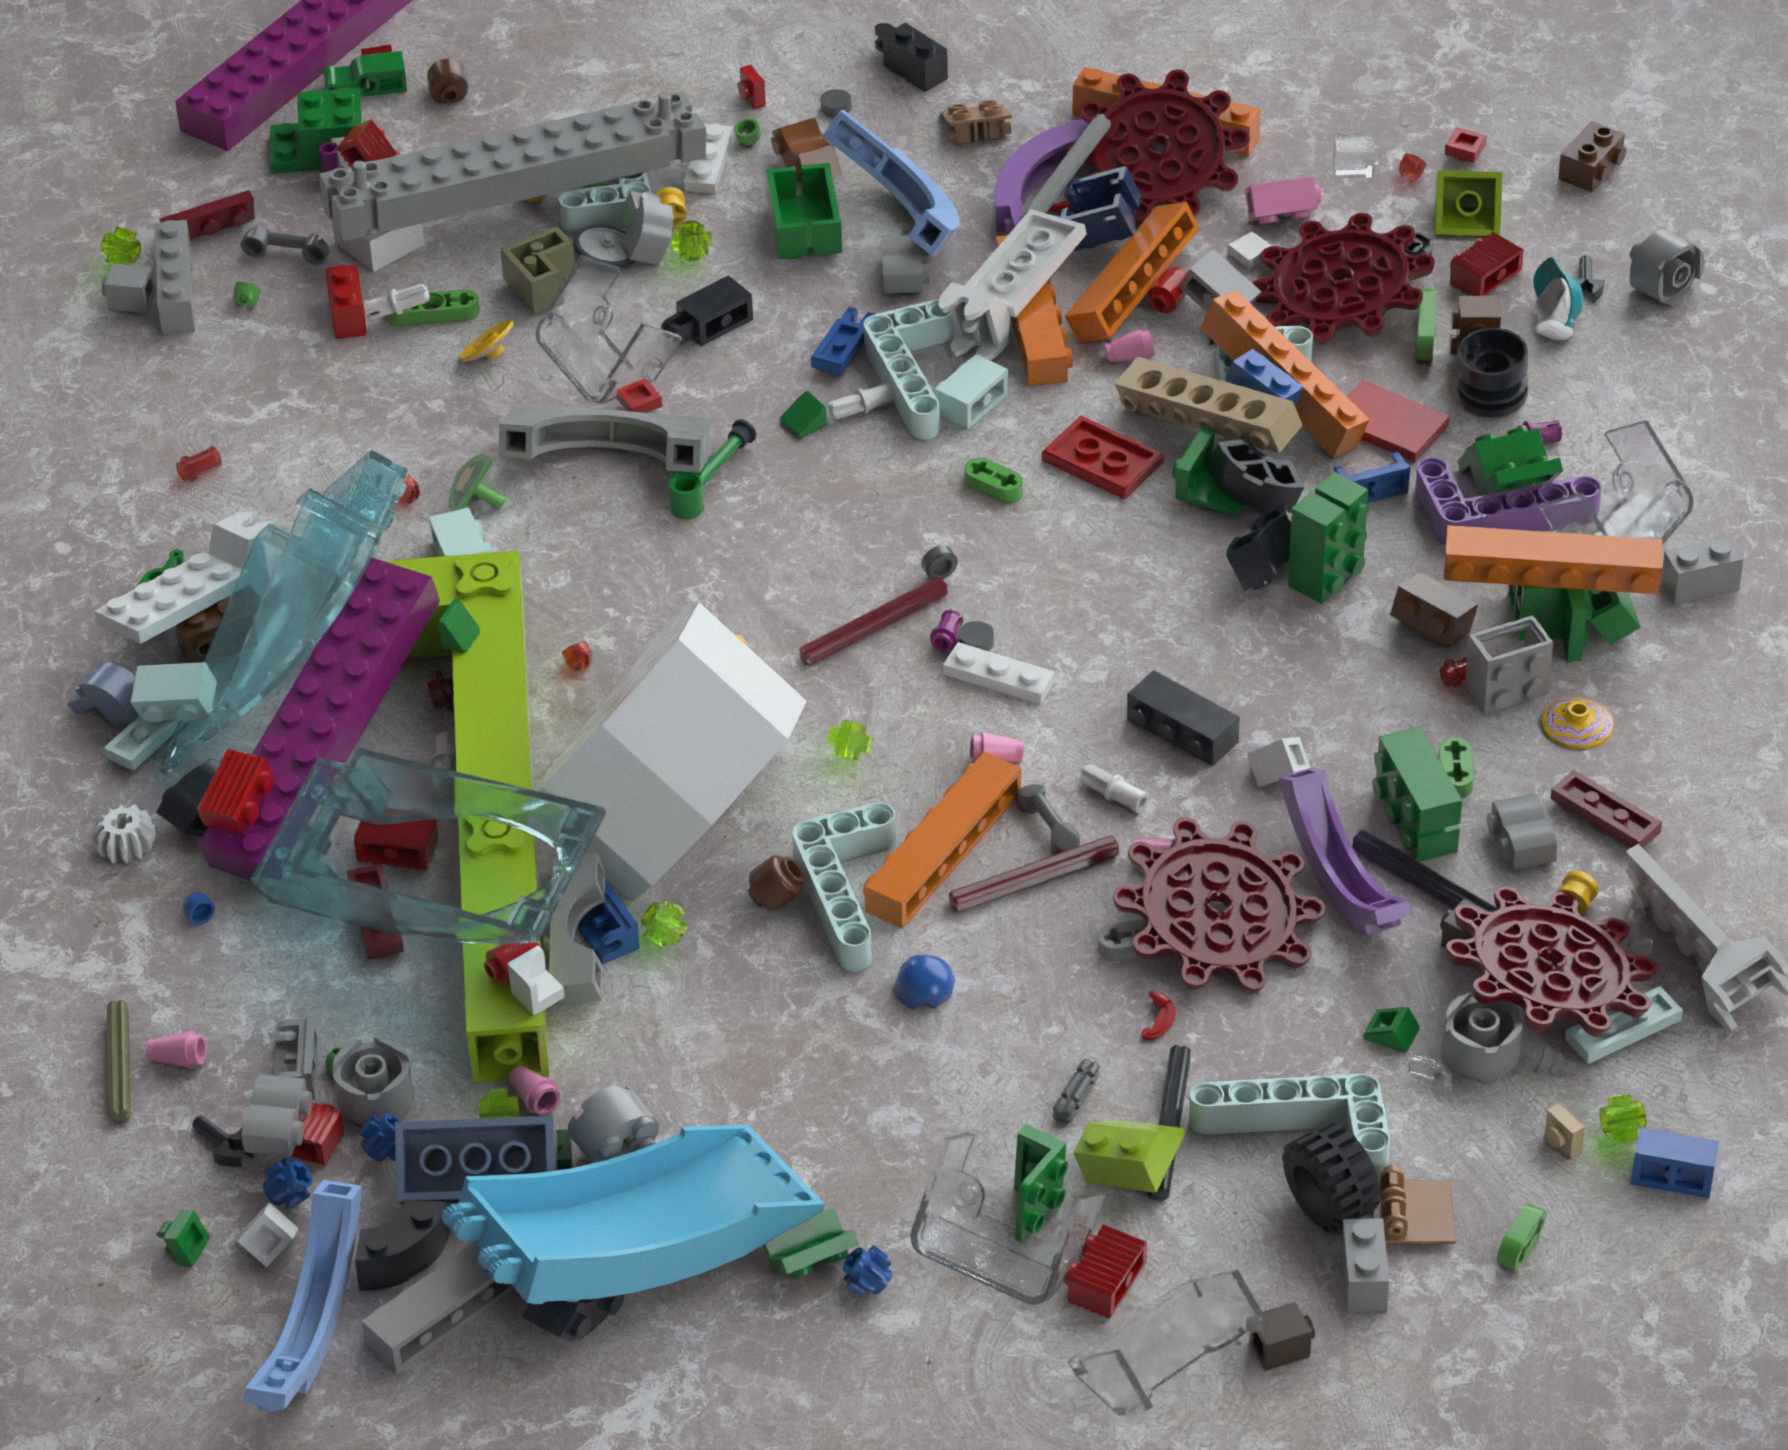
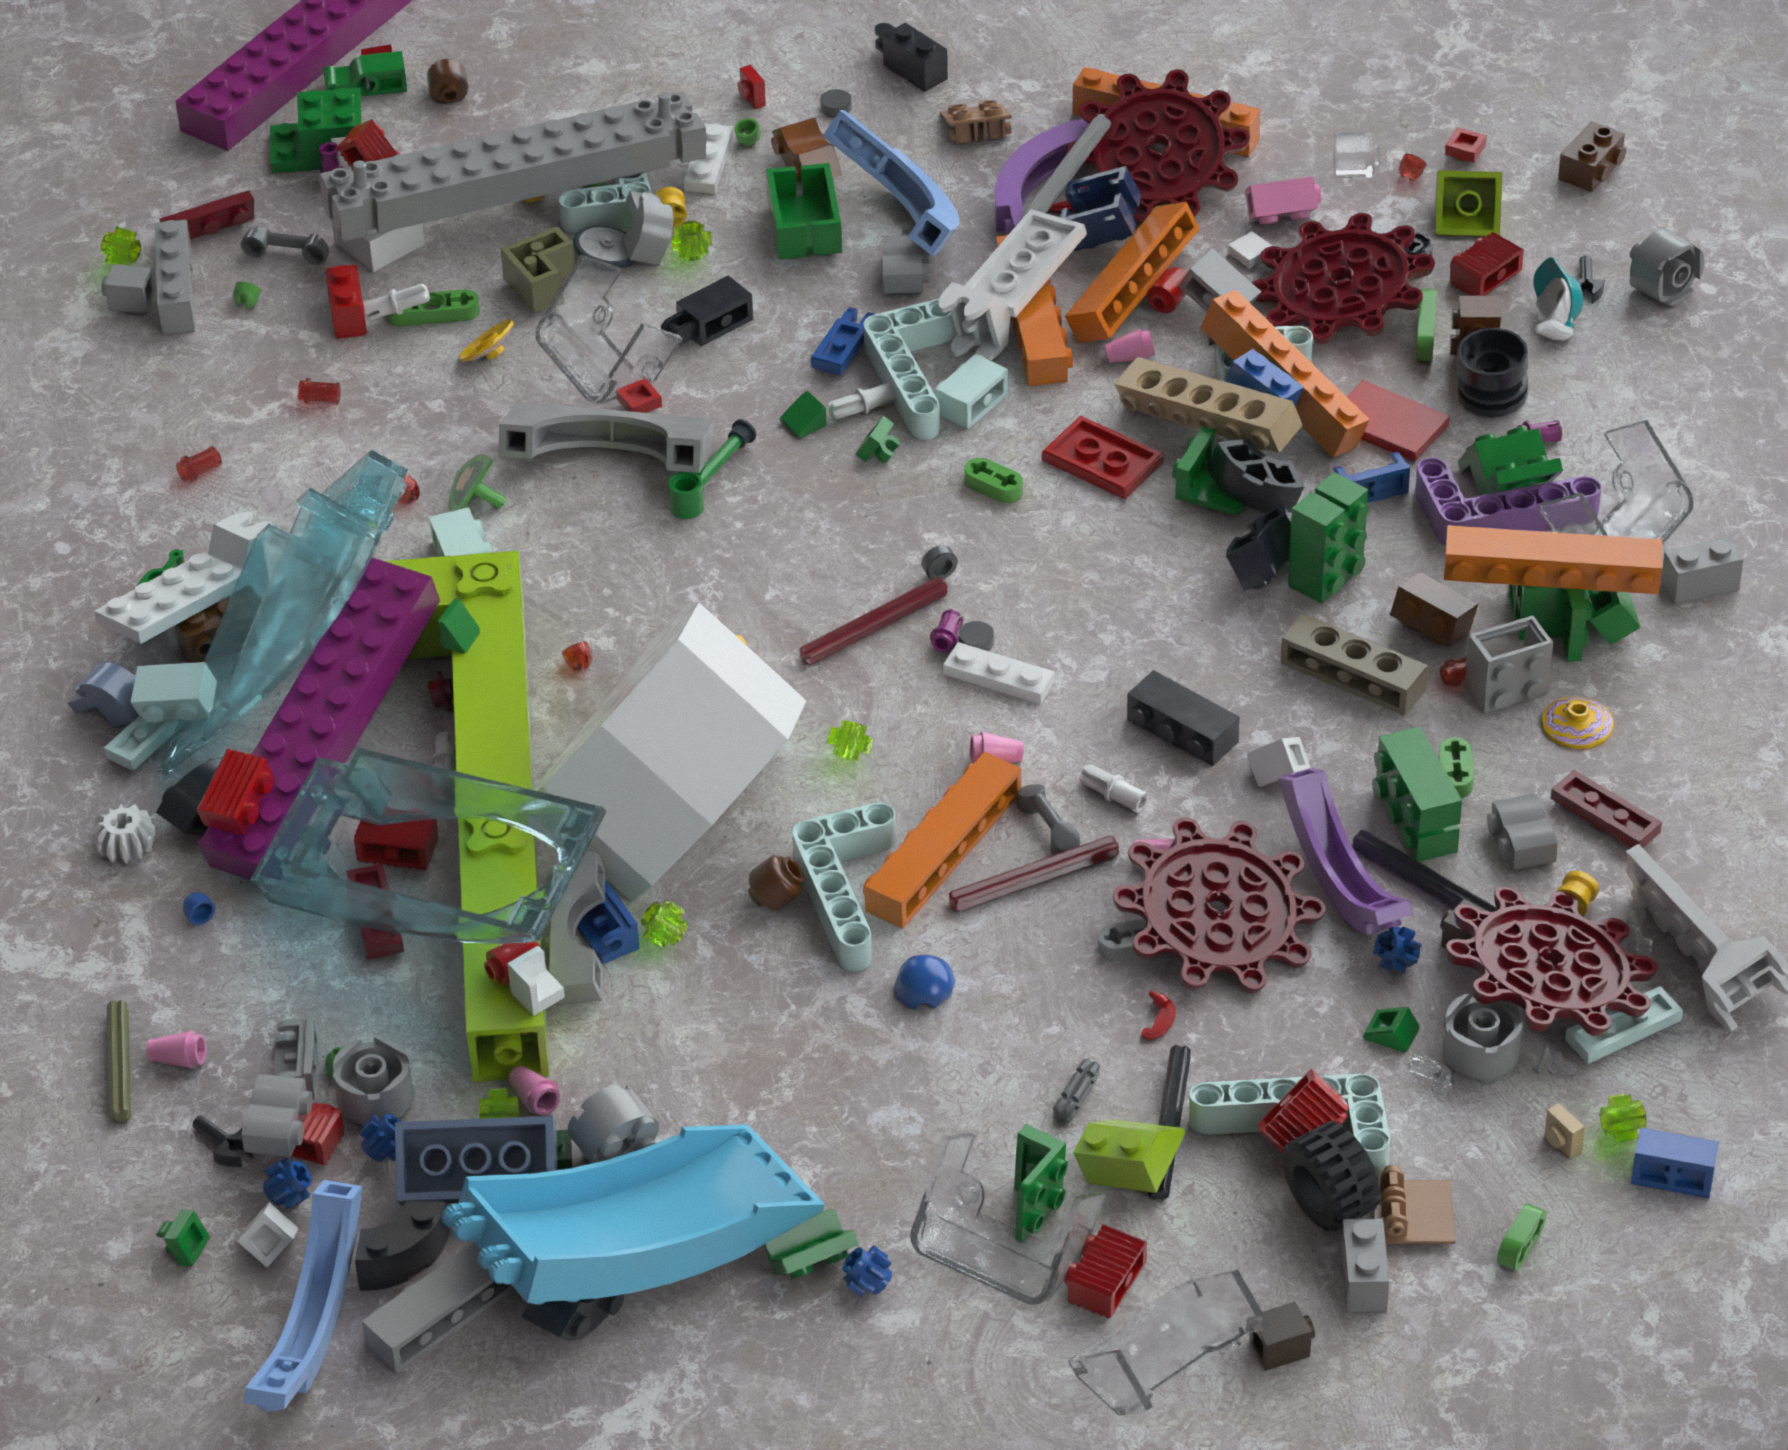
(319, 391): none -> clear red pin
(878, 441): none -> green tile
(1302, 1110): none -> red brick
(1354, 664): none -> dark tan brick
(1397, 949): none -> blue gear

